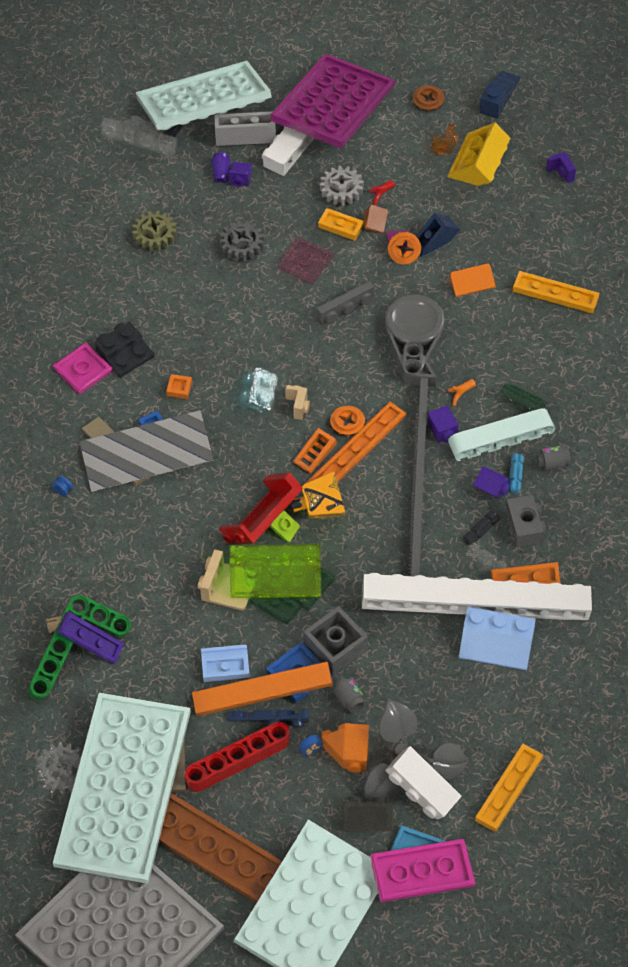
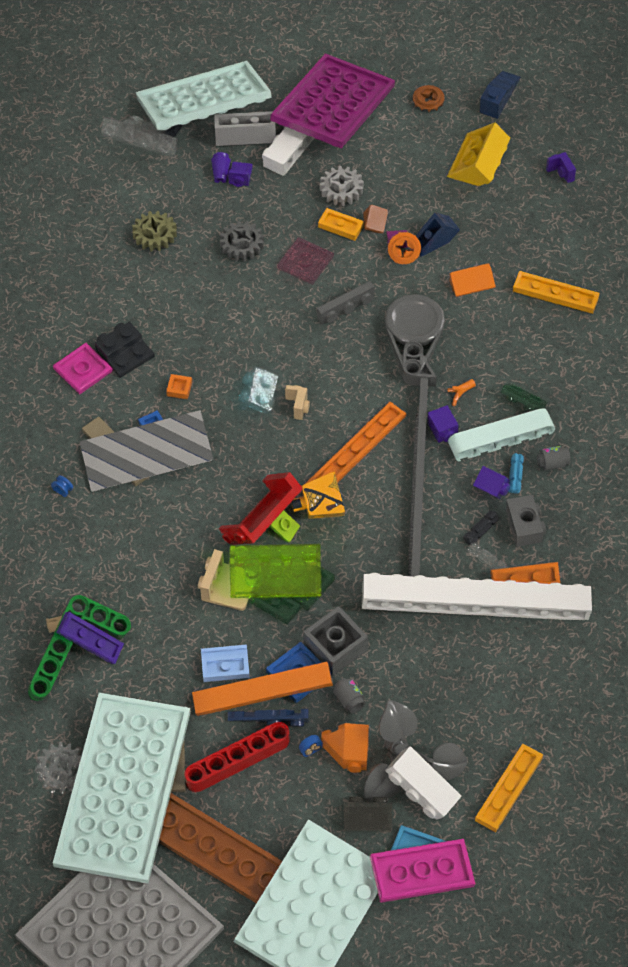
(313, 441): orange slope -> none
(343, 413): orange gear -> none
(379, 190): red bar -> none
(445, 145): clear orange bracket -> none
(497, 638): light blue slope -> none

